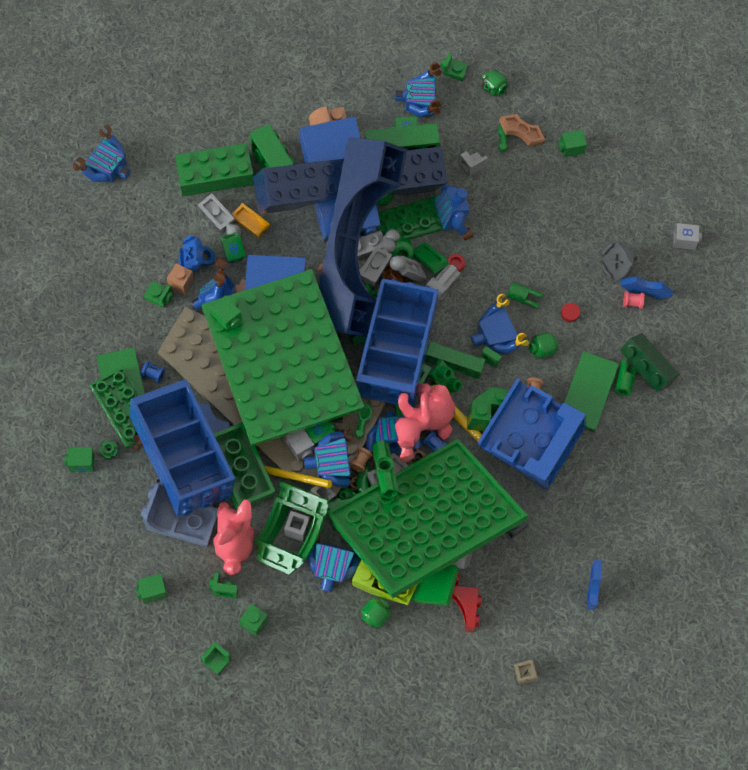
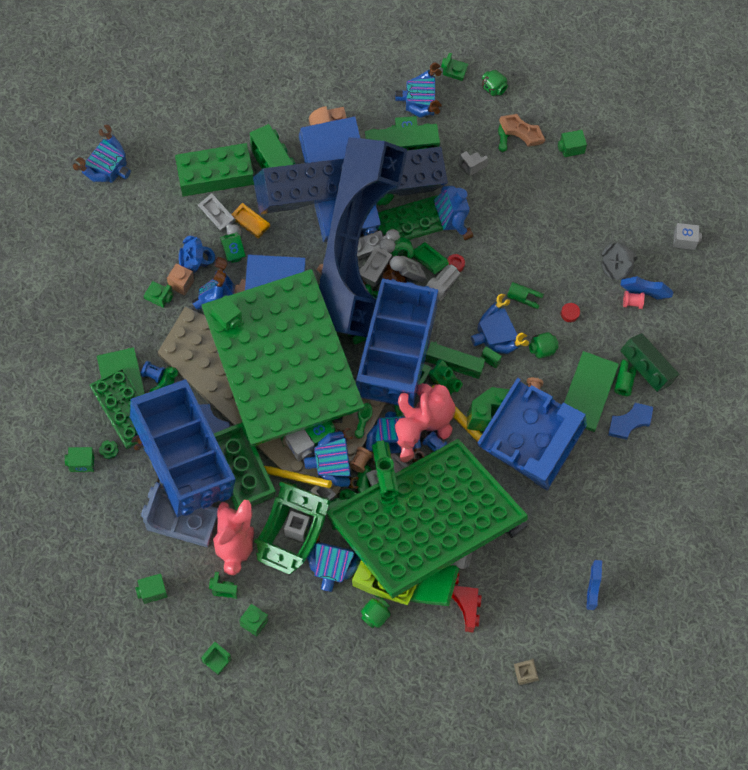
(167, 378): none -> green arm
(638, 416): none -> blue tile

